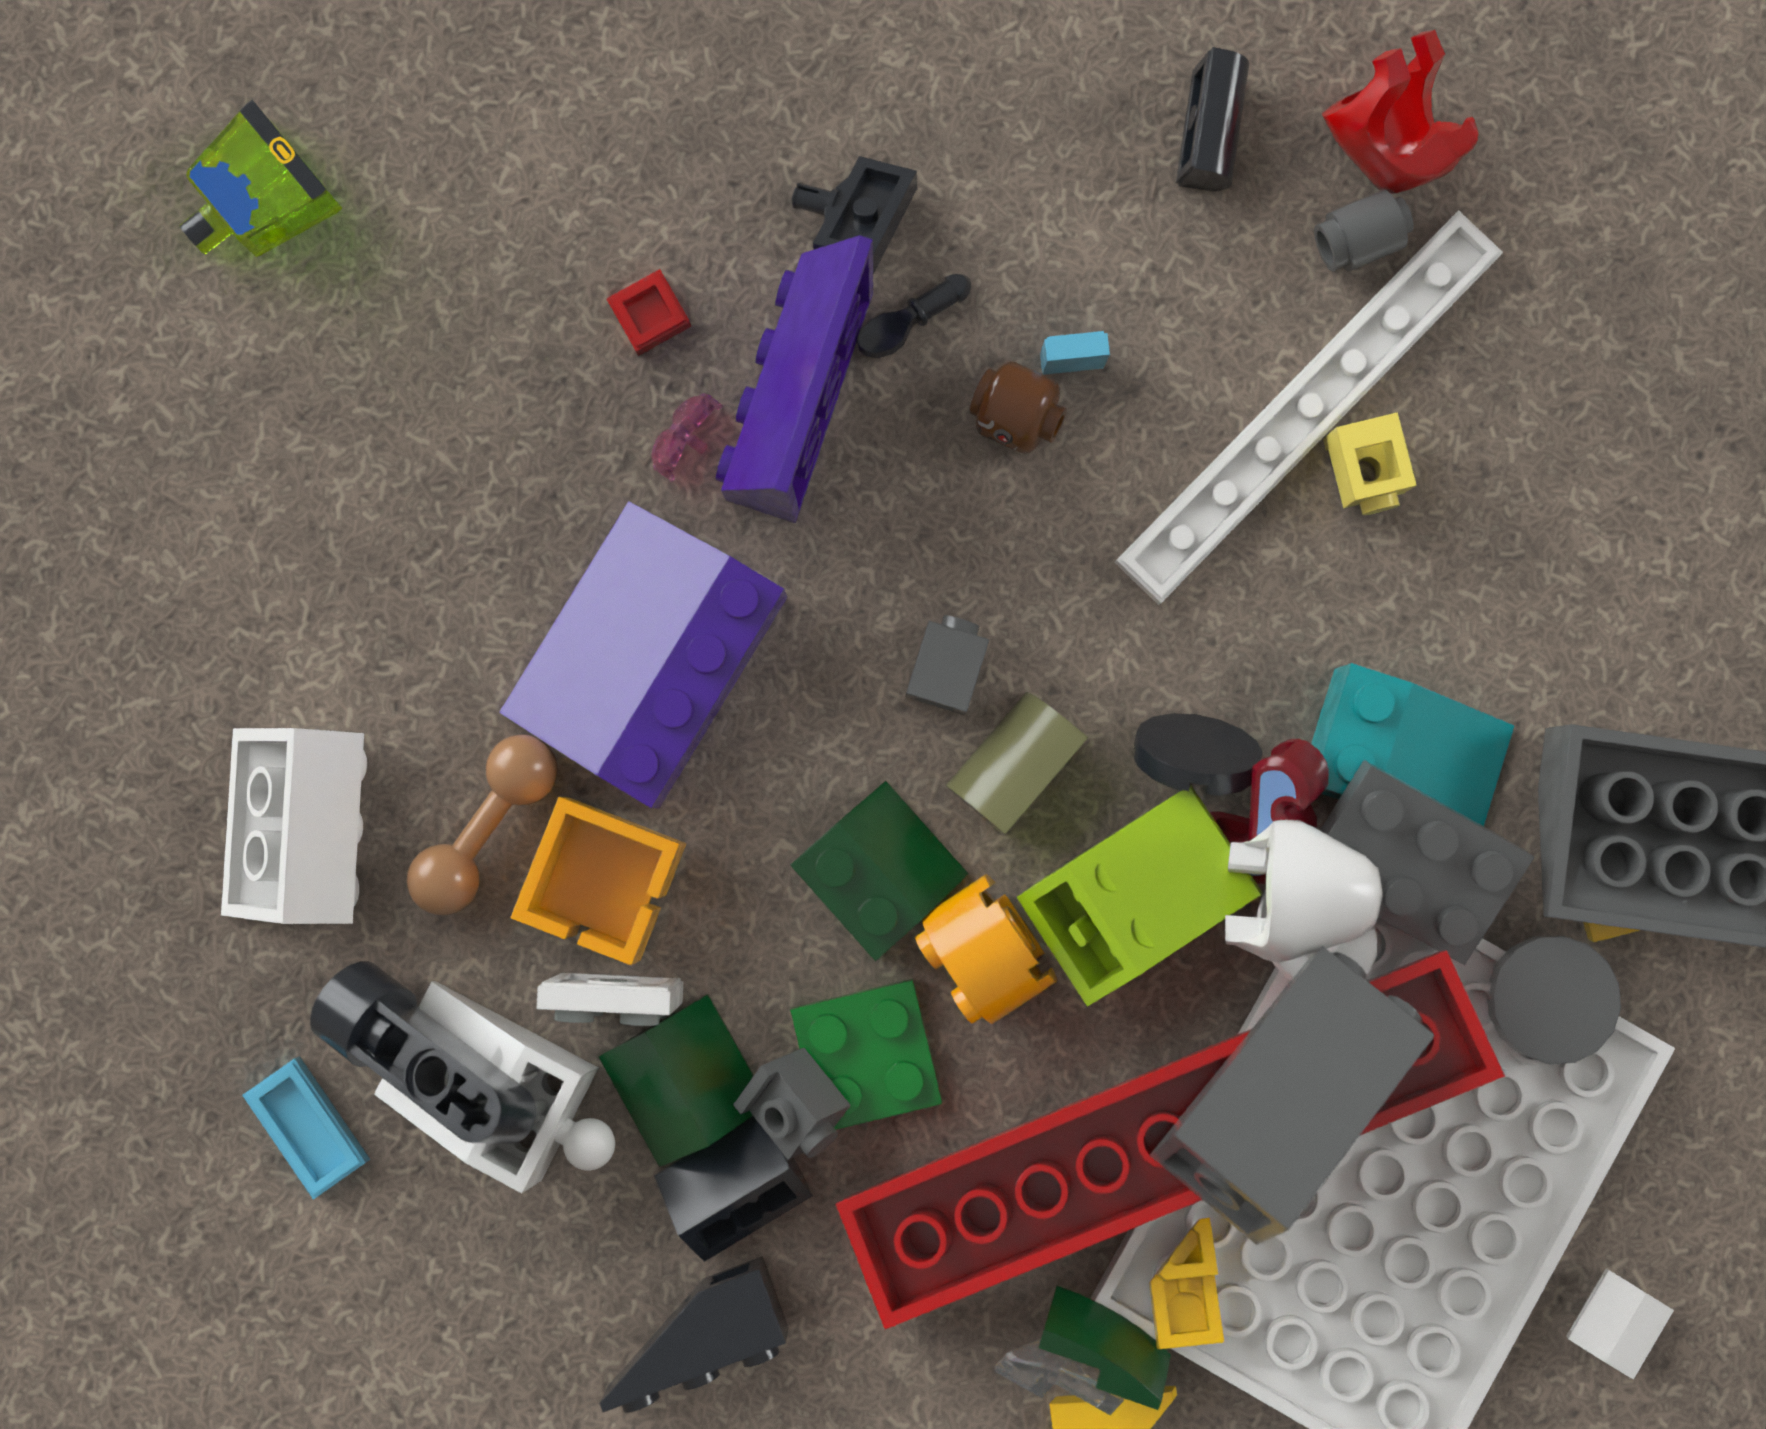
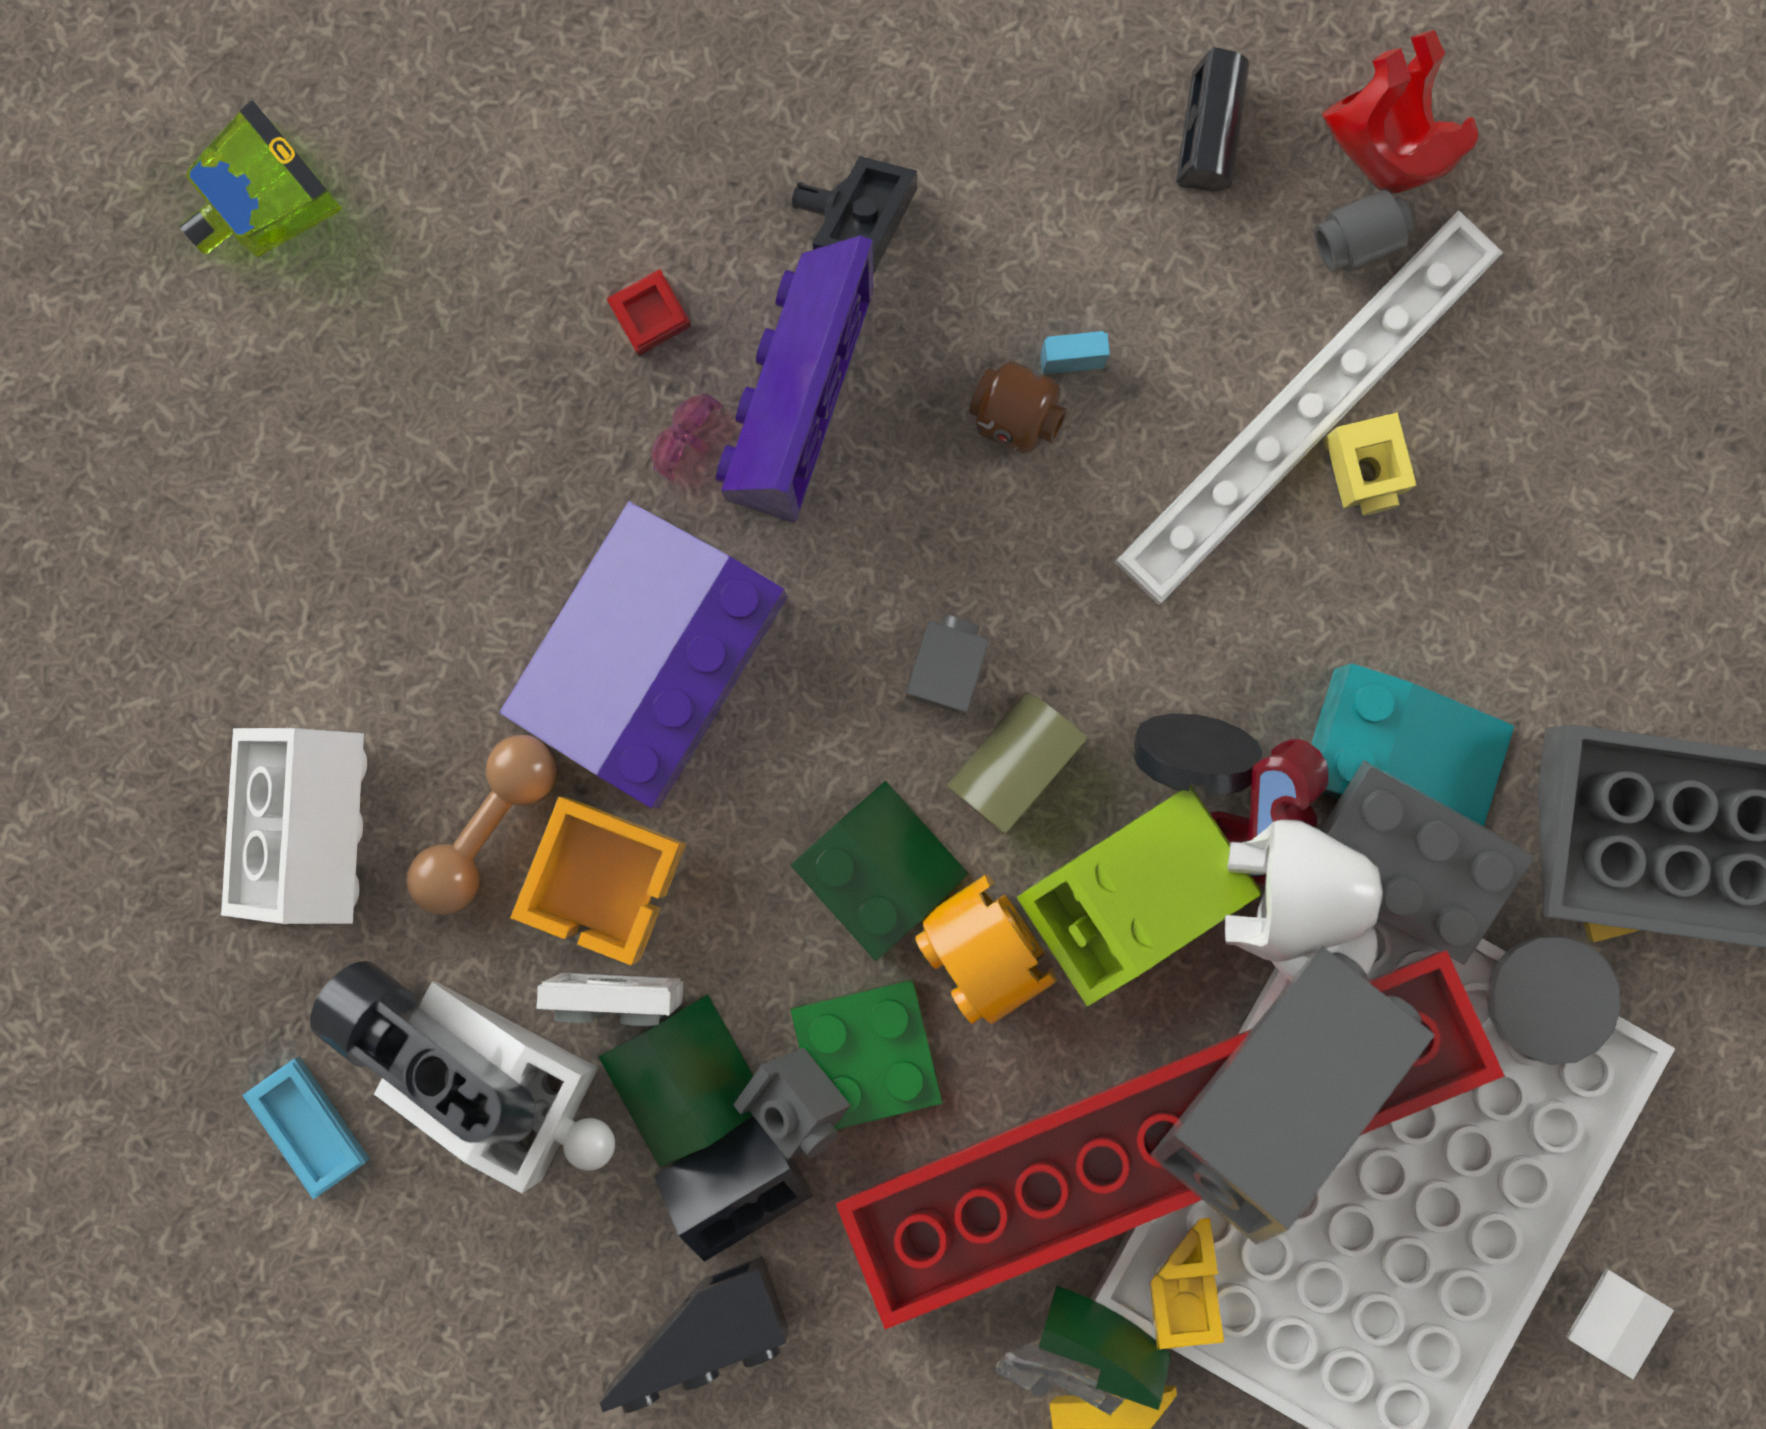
(890, 330): black piece -> none

